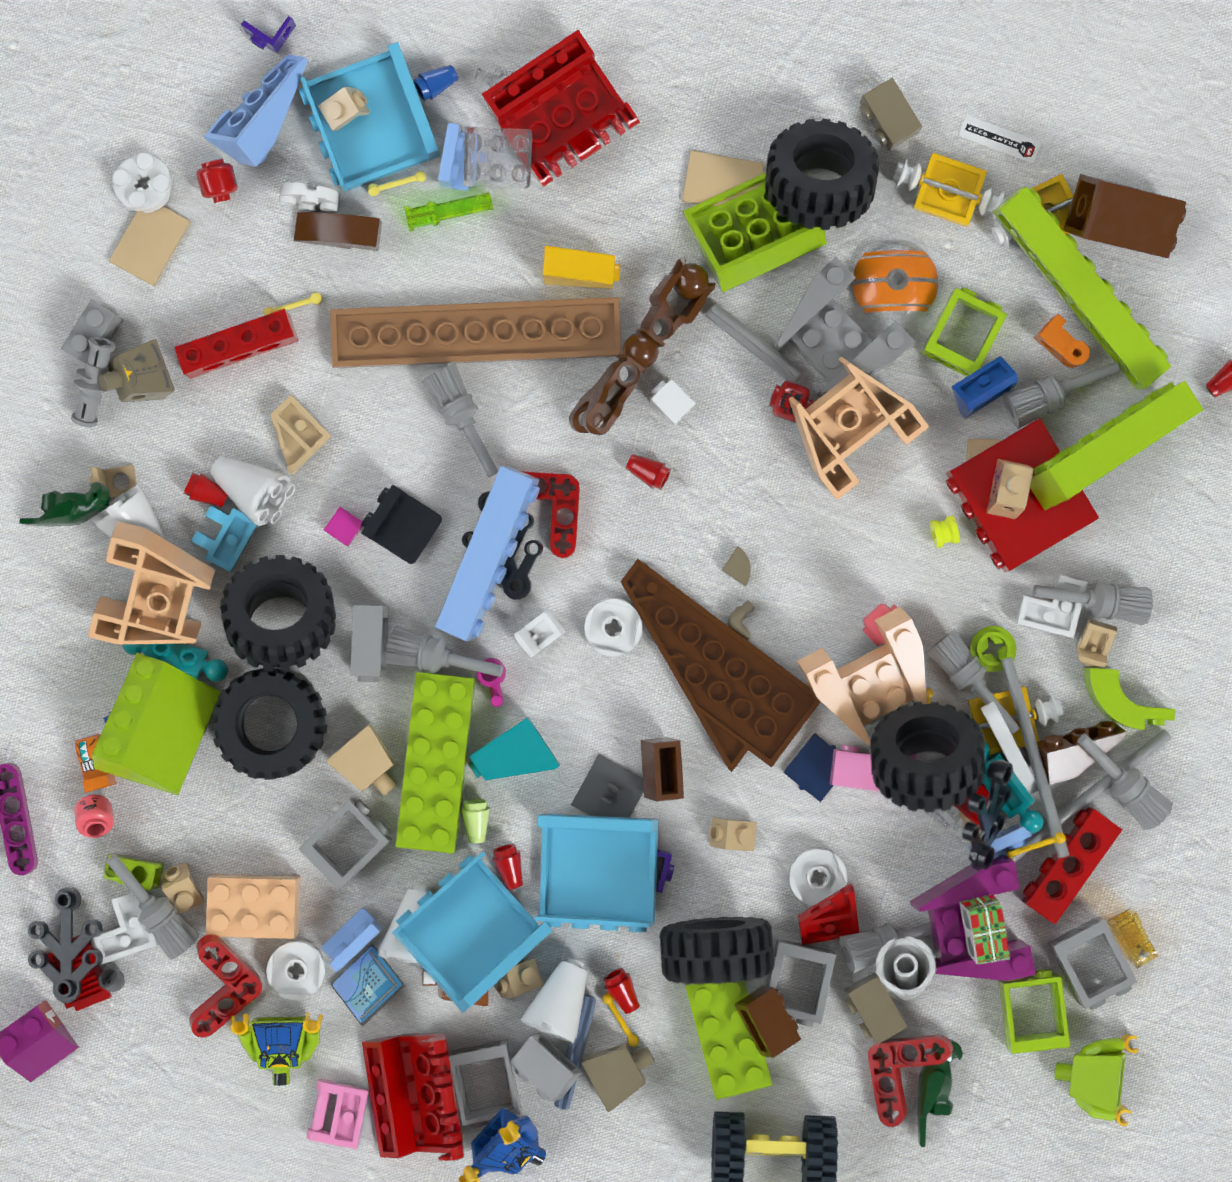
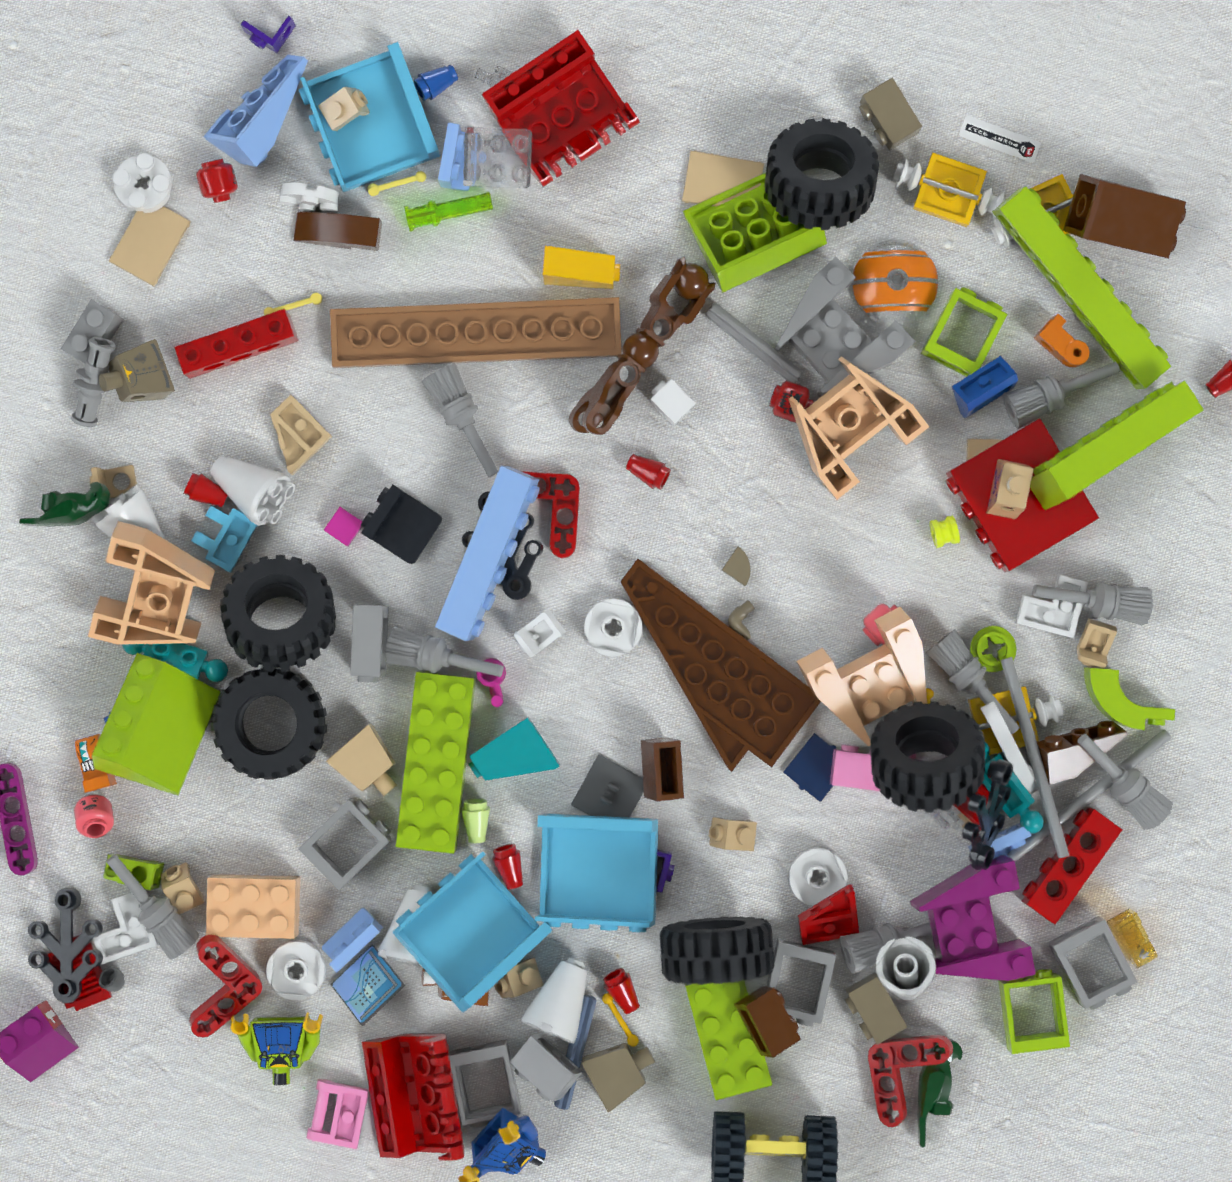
(985, 929): piece -> none
(1058, 838): yellow hinge -> none
(1098, 1077): lime torso -> none

